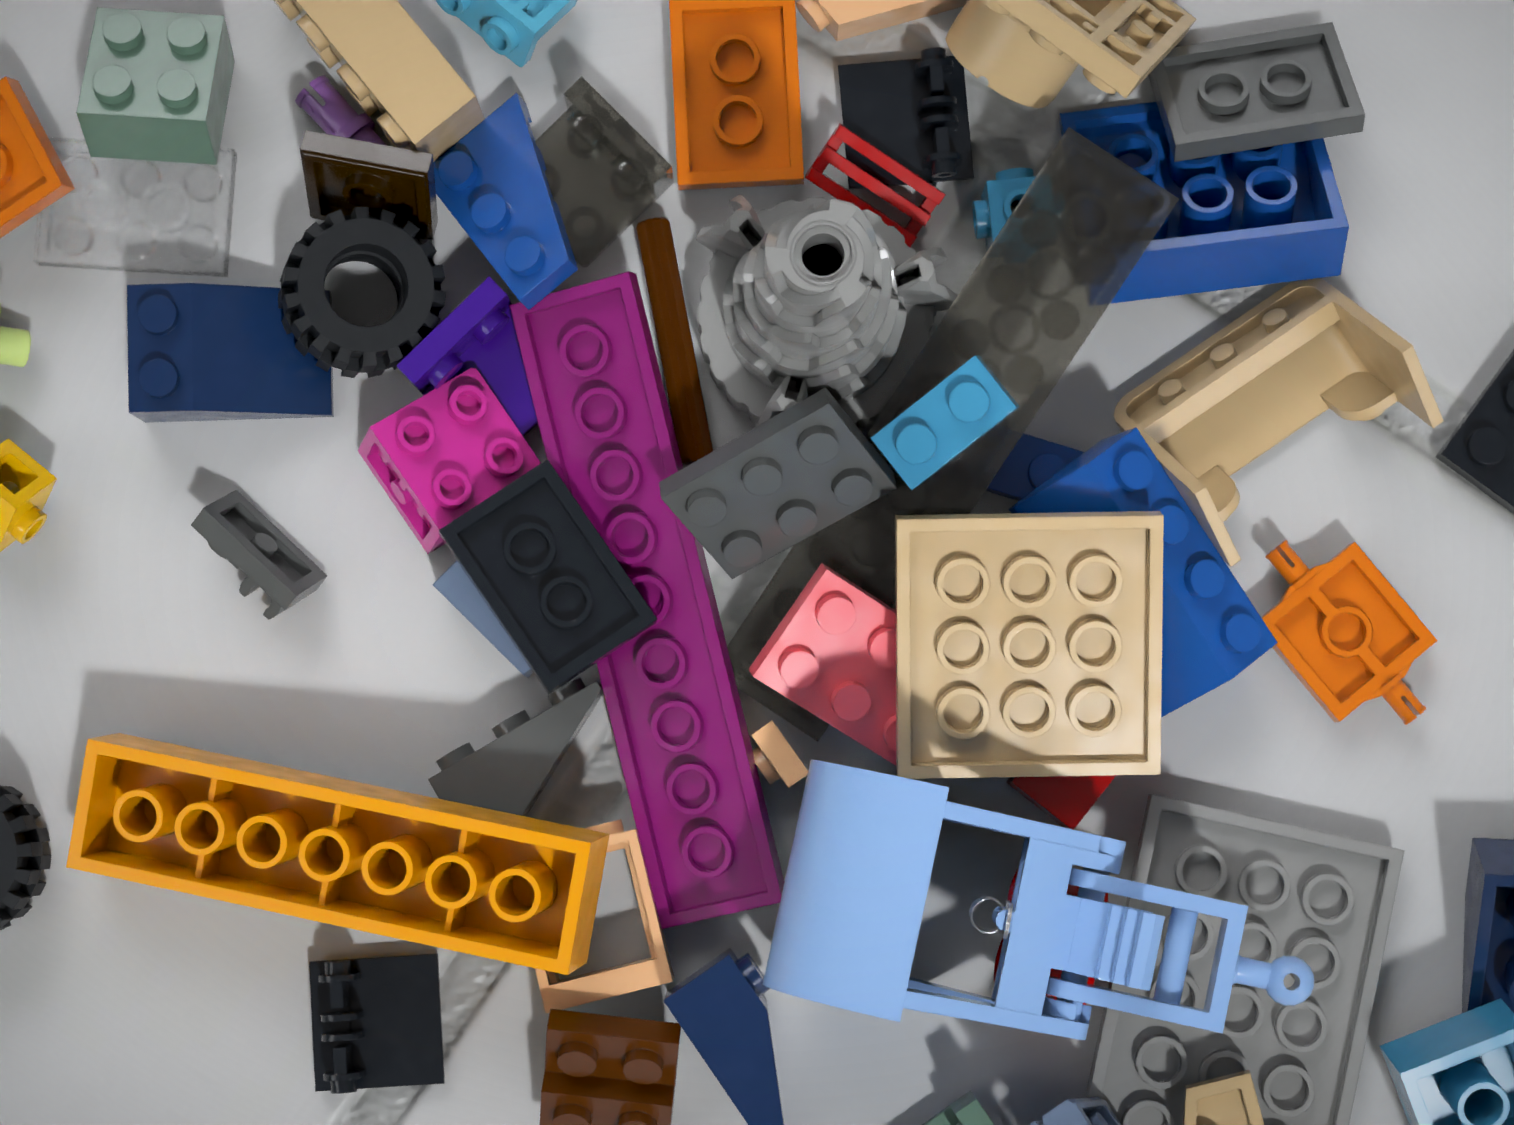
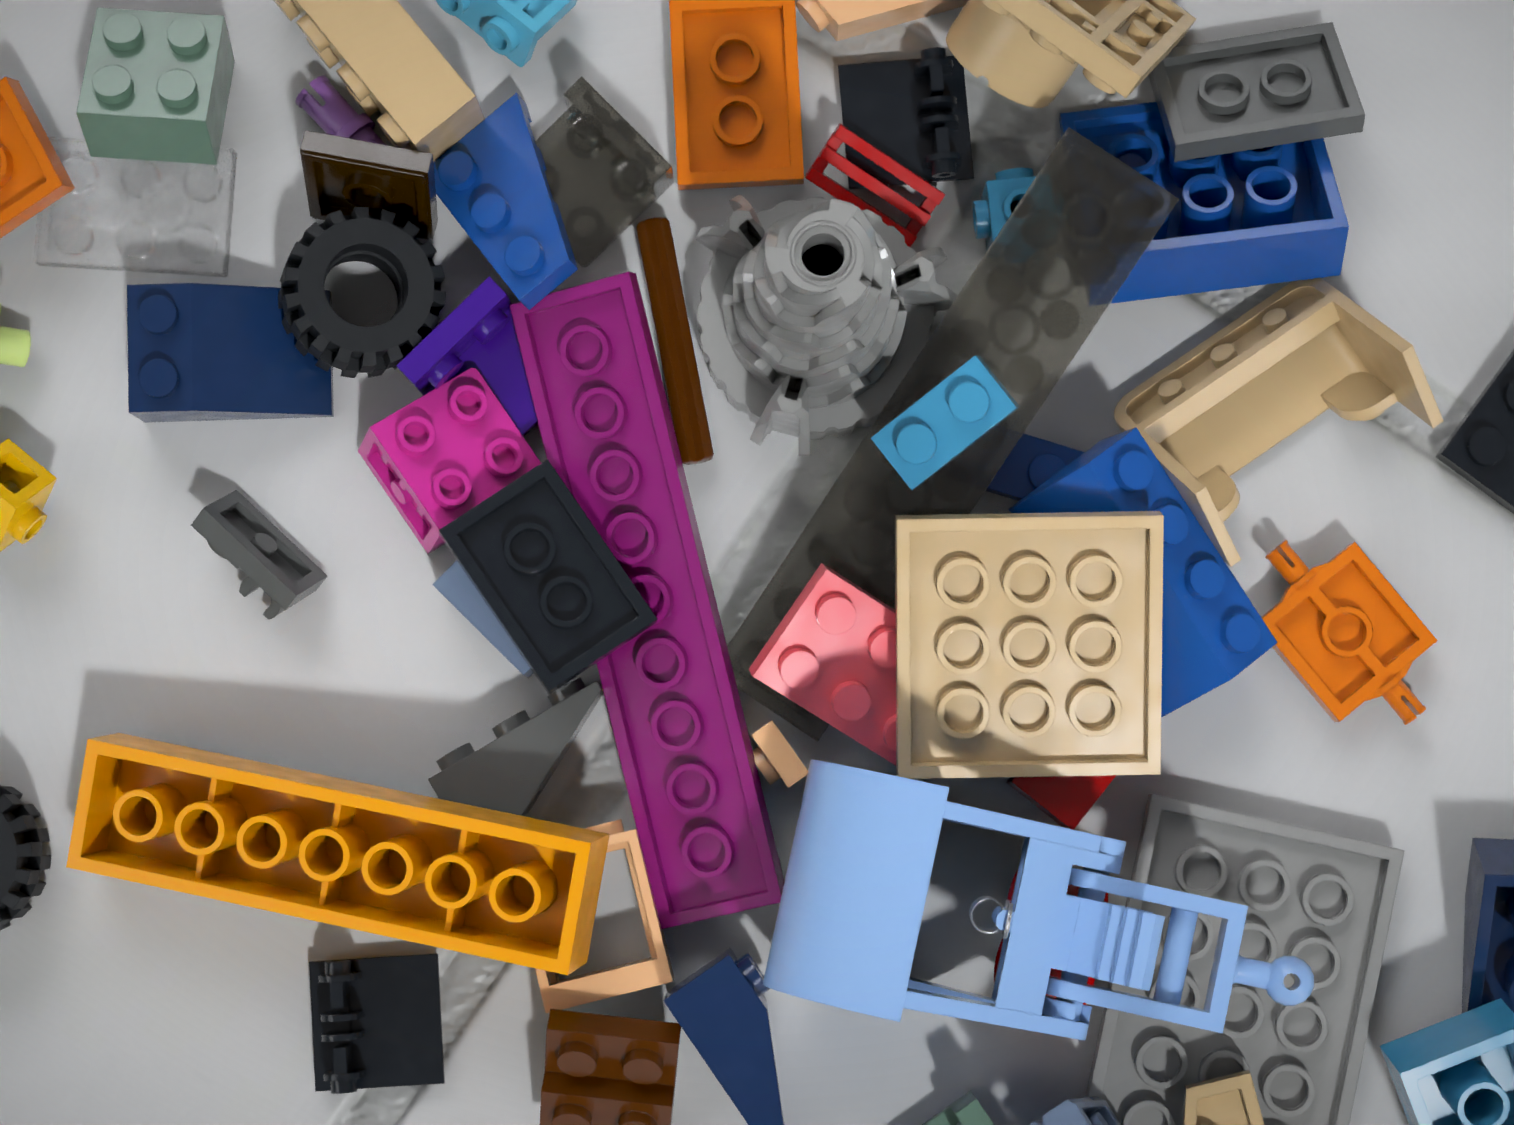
(778, 484): dark grey plate -> none

